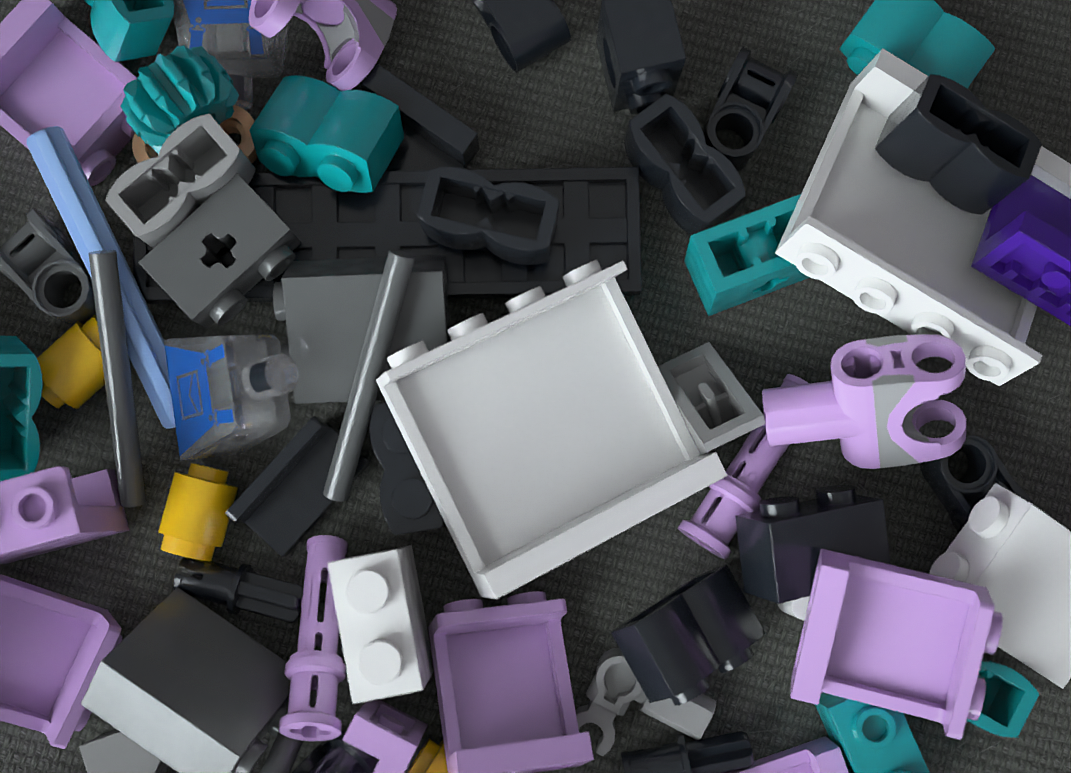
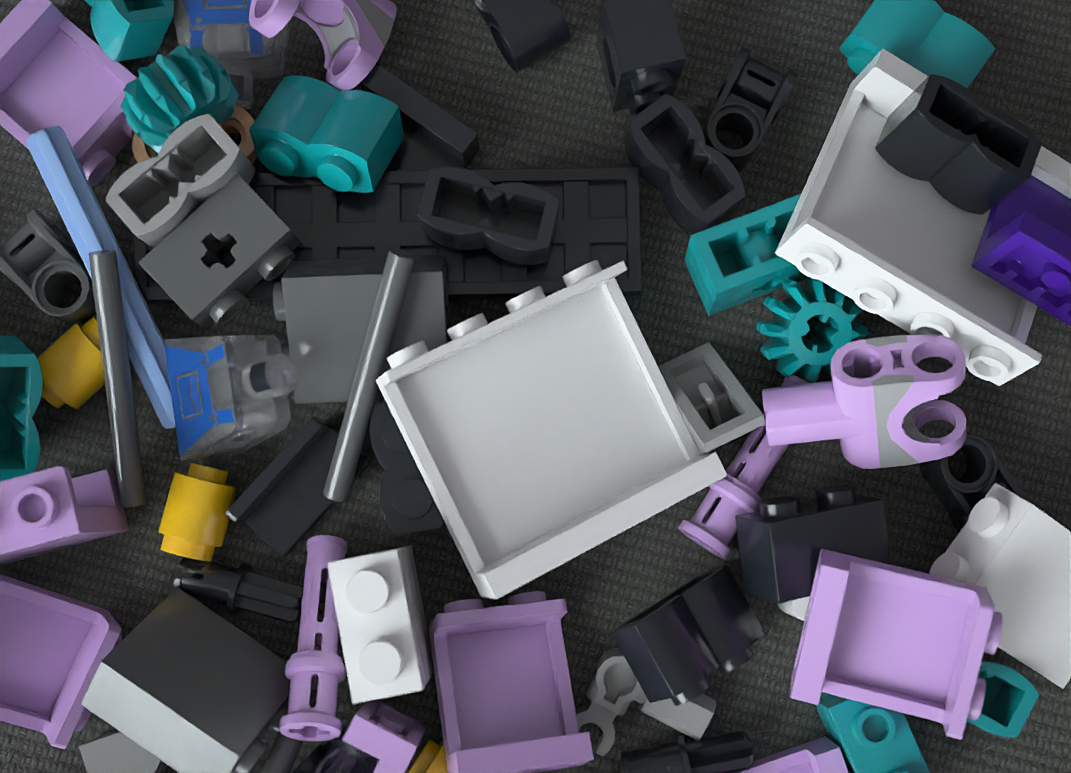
(791, 325): none -> teal gear

